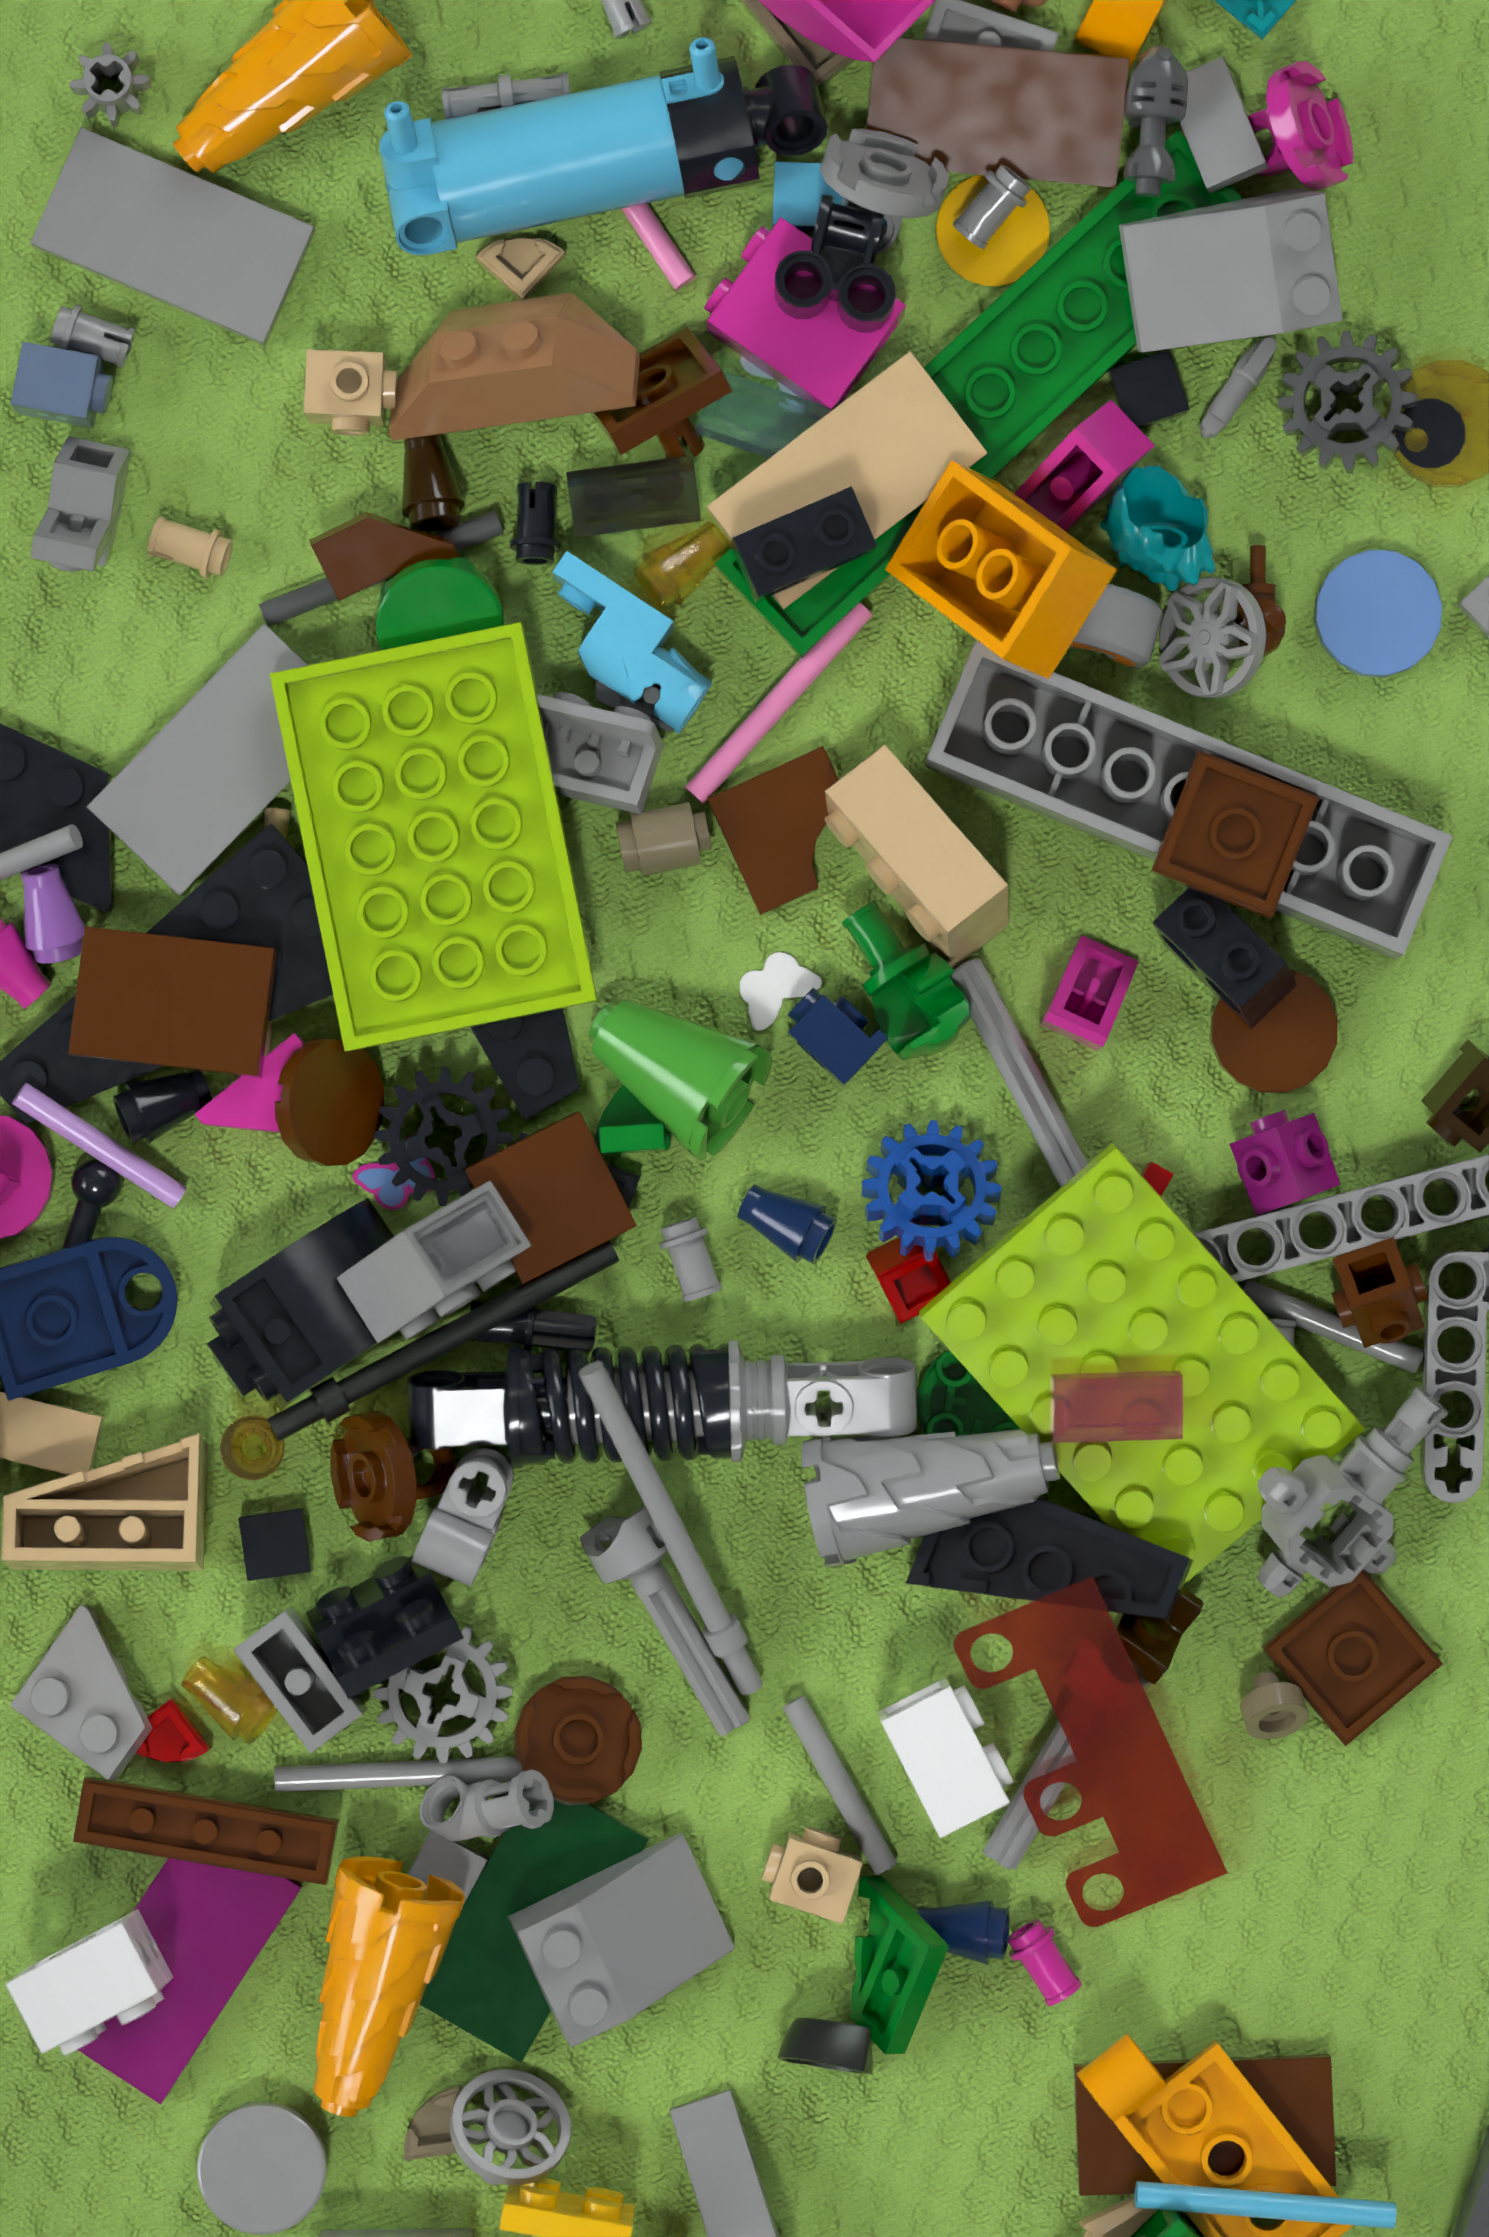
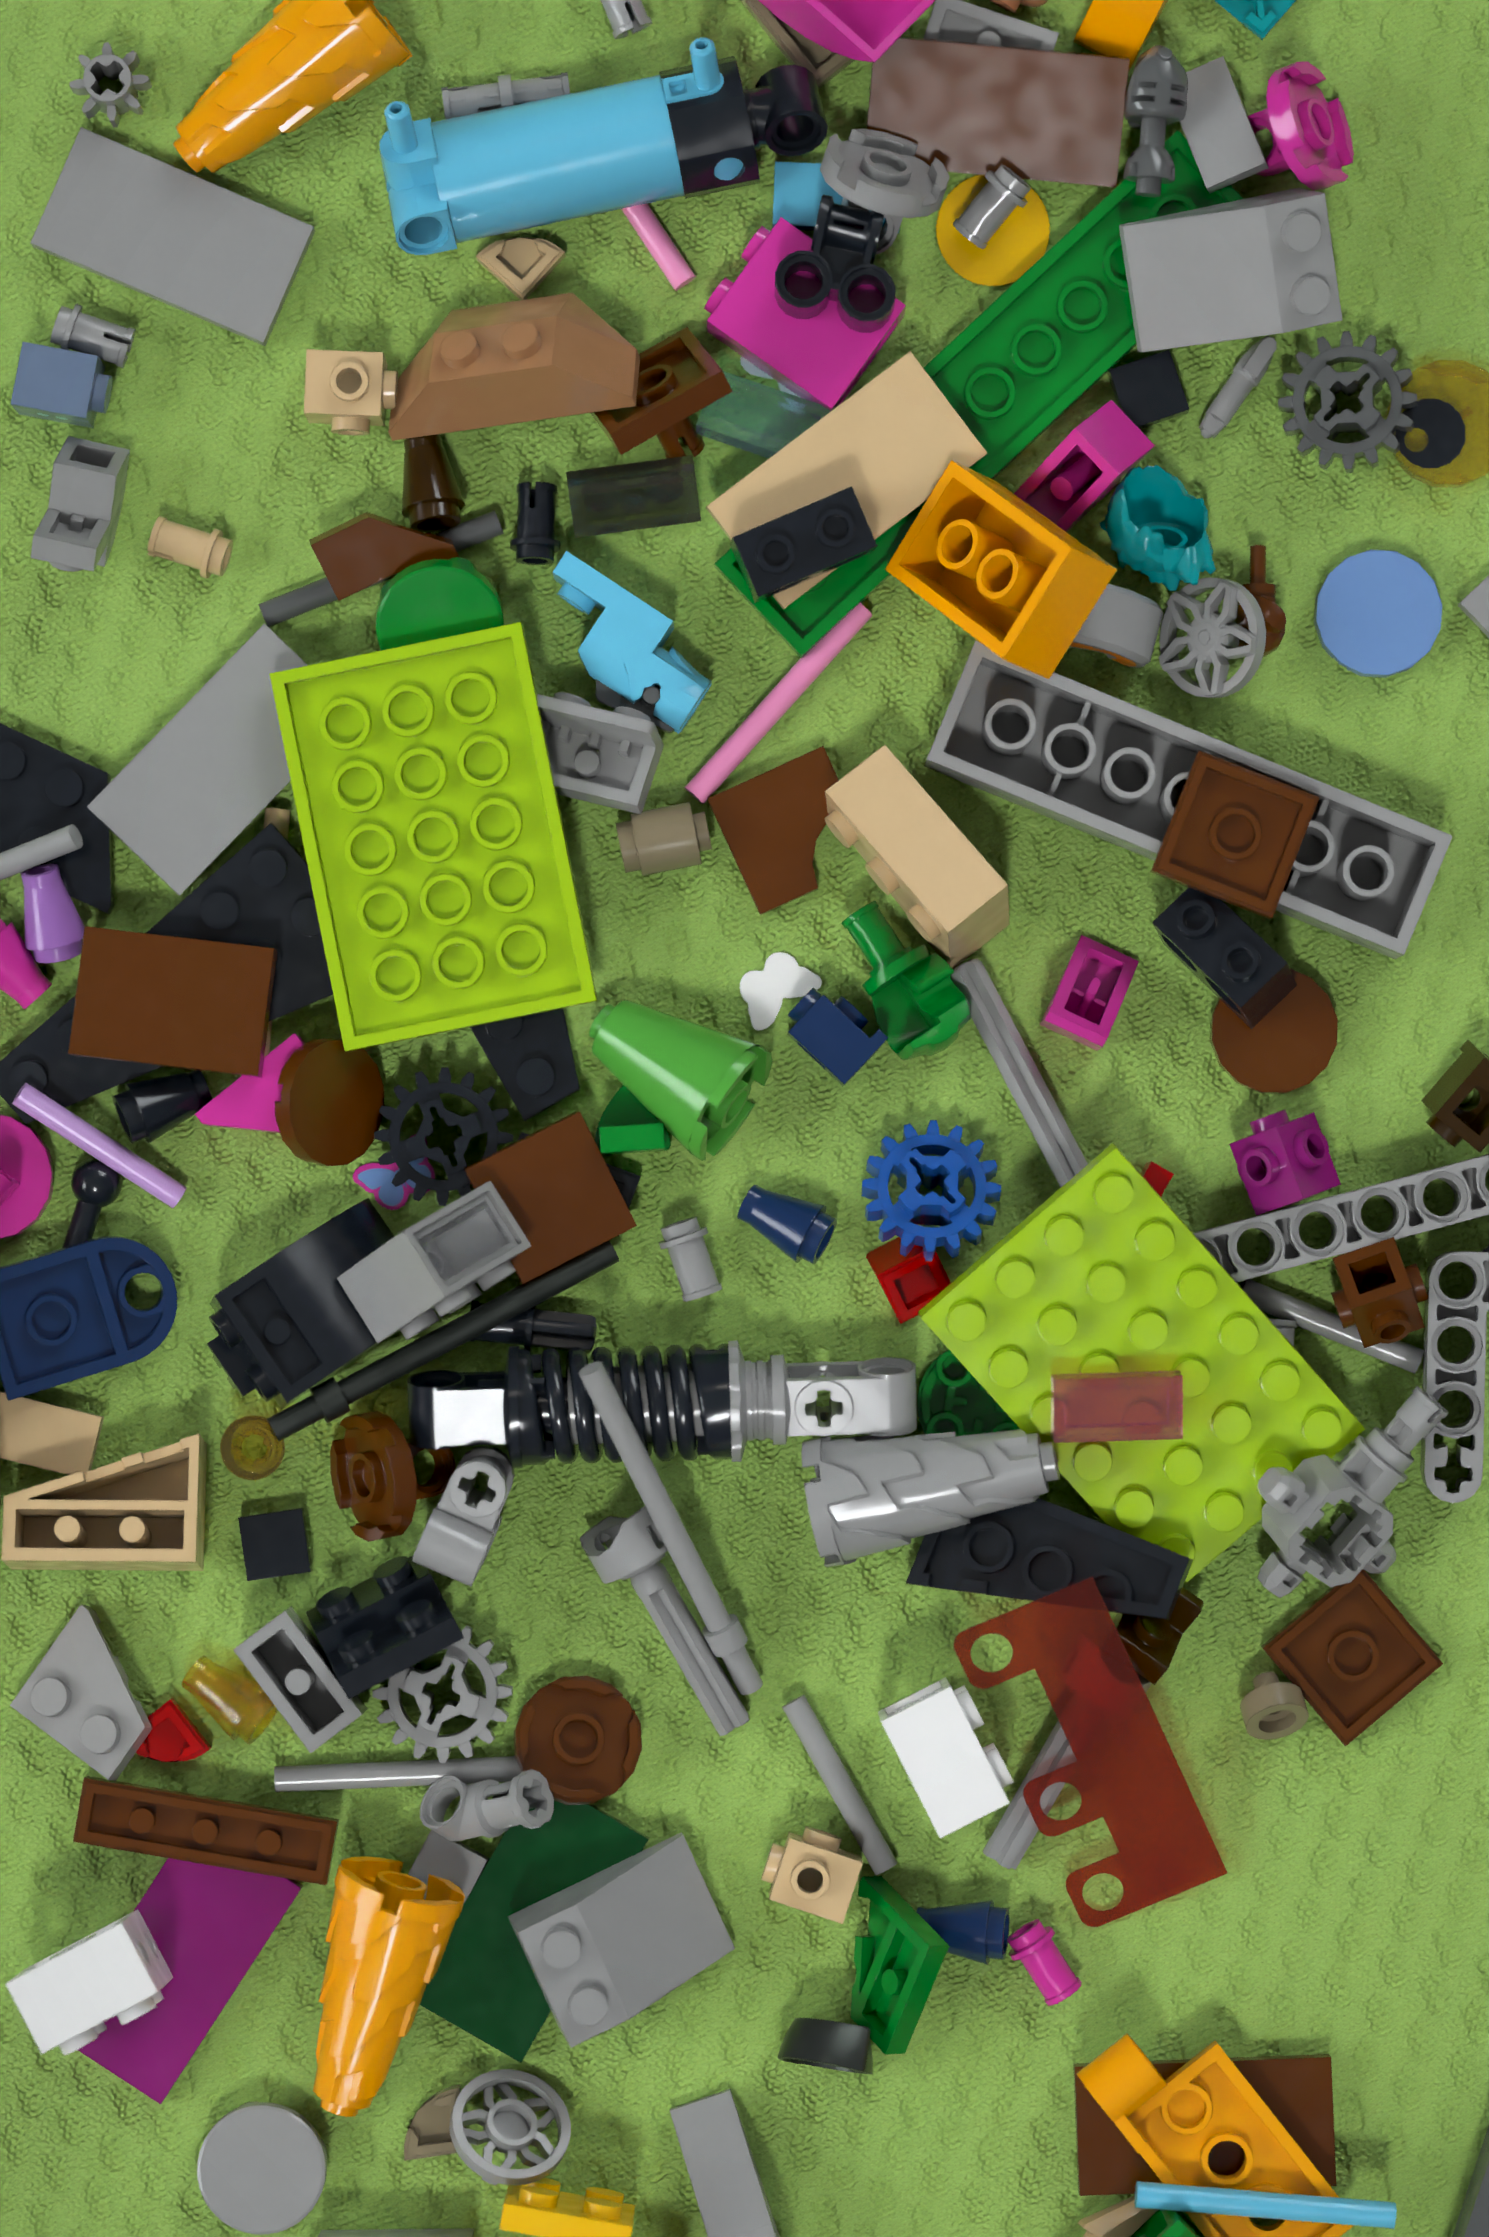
(680, 565): clear yellow cone -> none

